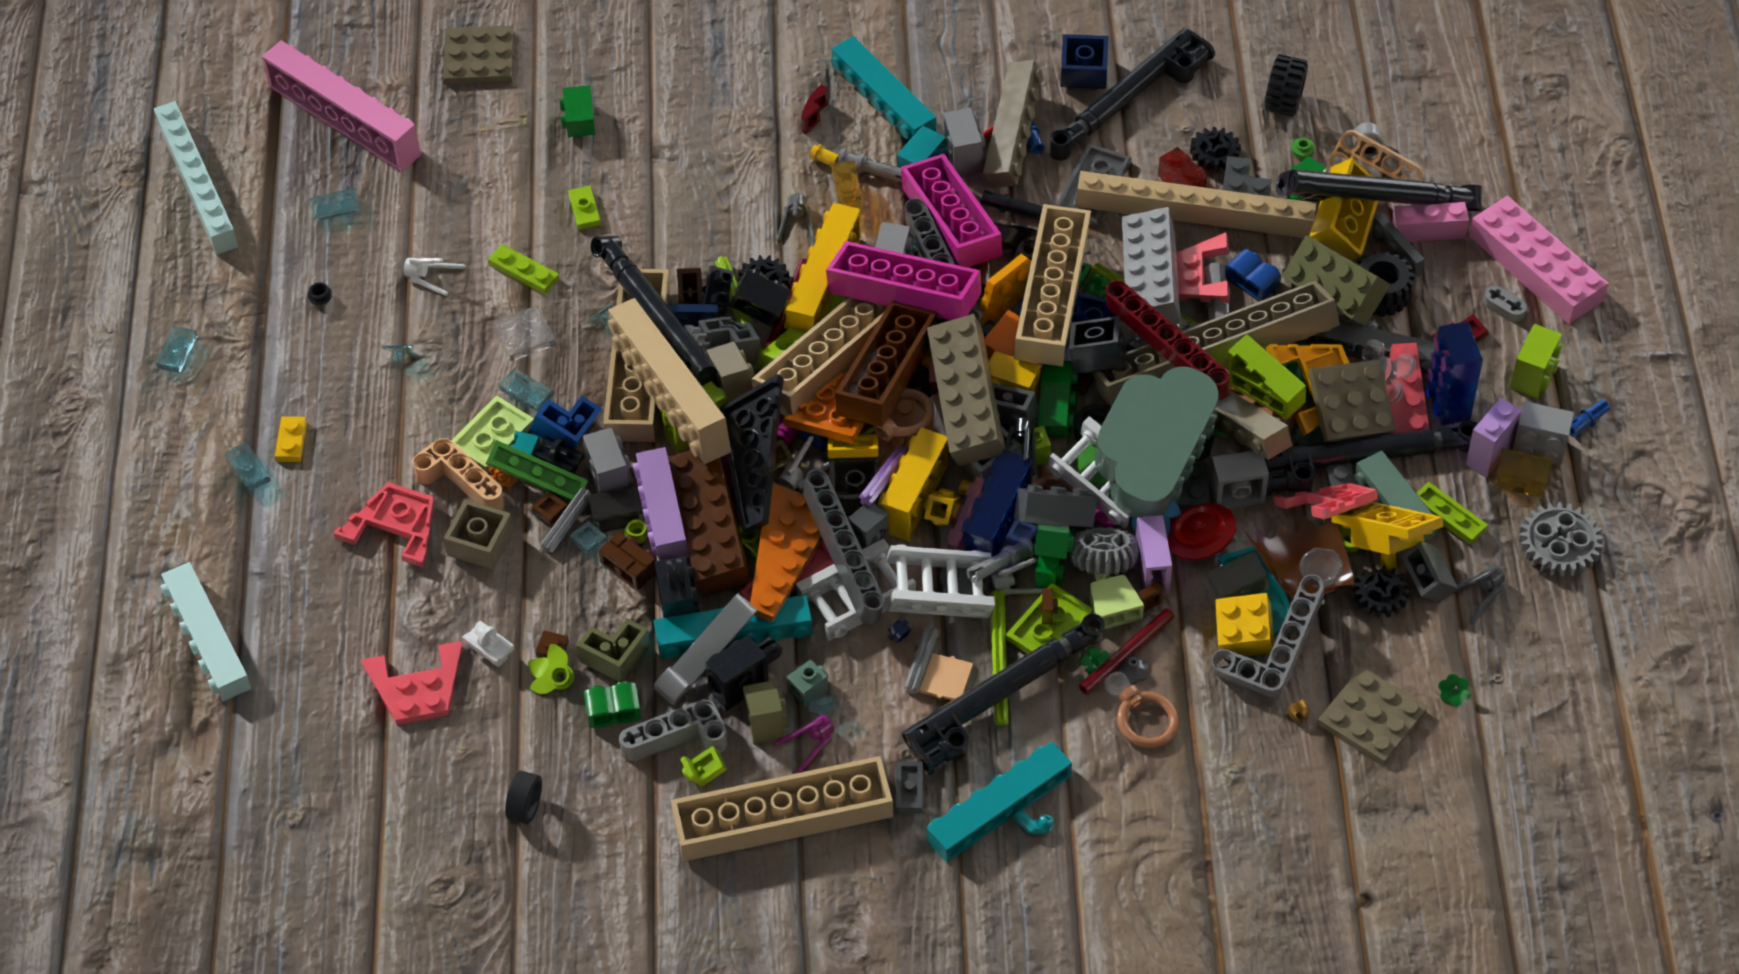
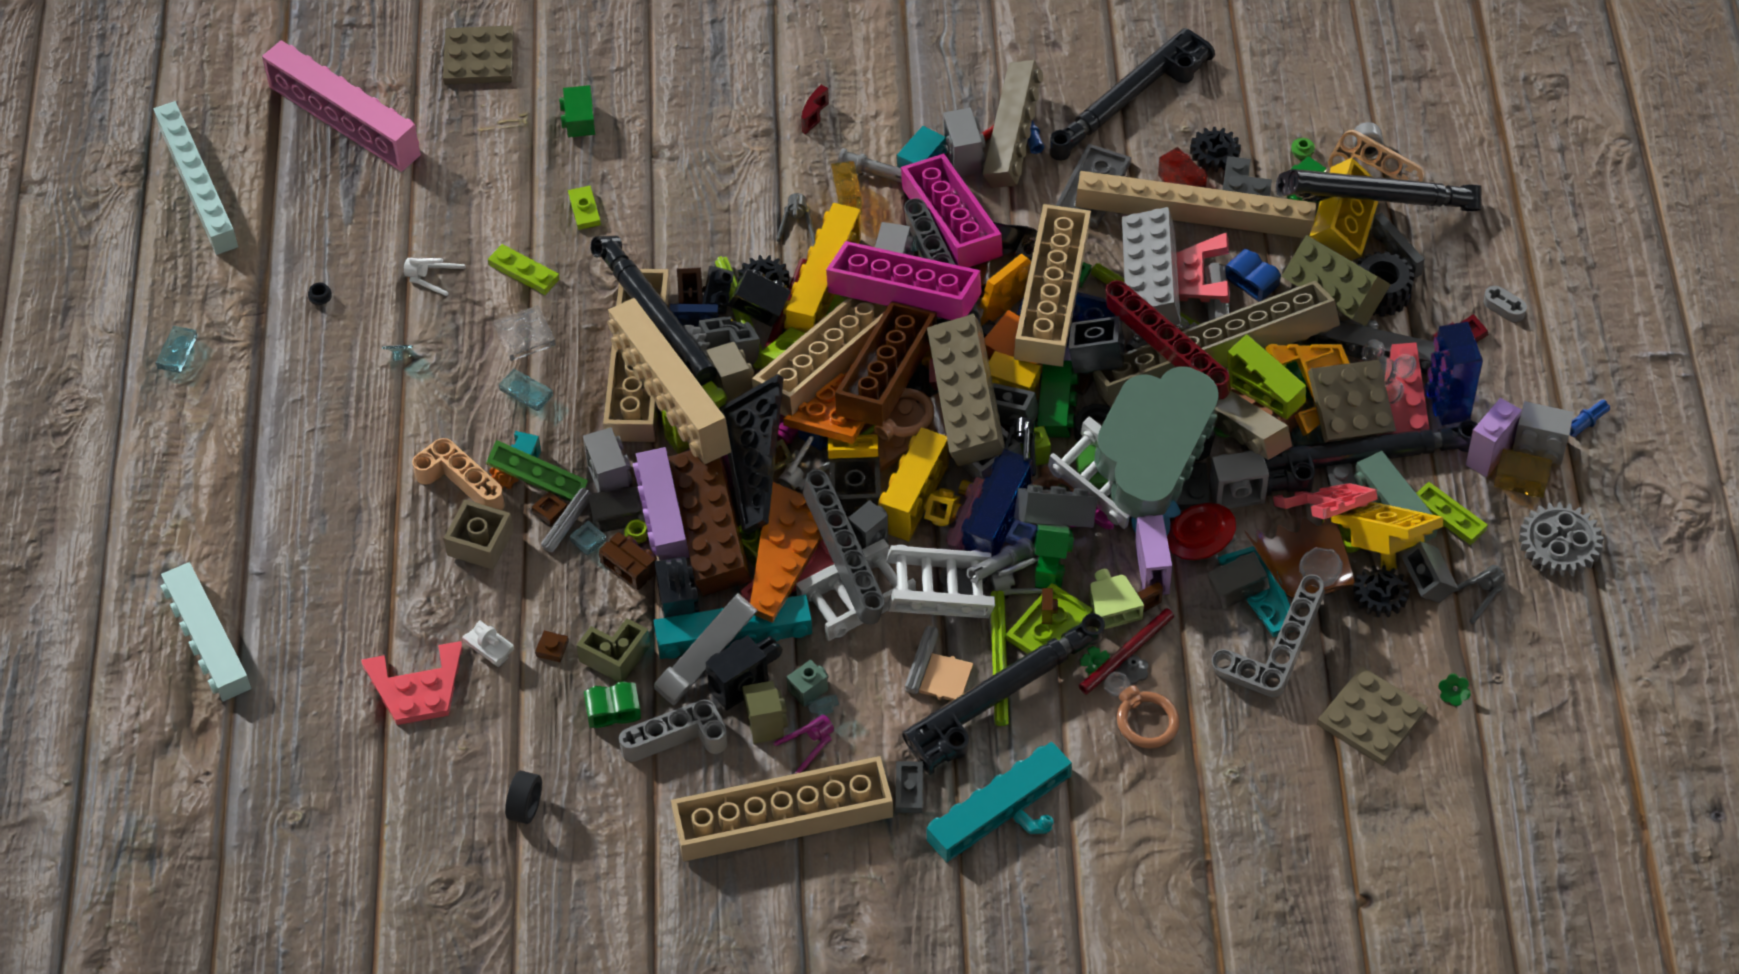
(247, 467): clear light blue plate -> none
(290, 439): yellow plate -> none
(334, 204): clear light blue plate -> none
(397, 512): coral wing -> none
(494, 422): yellowish green plate -> none
(549, 669): lime plate -> none
(559, 454): black hips -> none
(569, 426): blue brick -> none
(603, 314): clear light blue plant -> none
(704, 766): lime bracket -> none
(822, 155): yellow pin -> none
(881, 88): teal brick -> none
(882, 477): medium lavender axle -> none
(899, 630): dark blue plate -> none
(1010, 204): black pin -> none
(1084, 61): dark blue brick -> none
(1097, 285): green plant -> none
(1104, 550): light grey gear -> none
(1245, 624): yellow brick -> none
(1286, 85): black tyre -> none
(1298, 710): pearl gold hinge -> none
(1431, 221): bright pink brick -> none
(1537, 361): lime brick -> none
(1538, 259): bright pink brick -> none

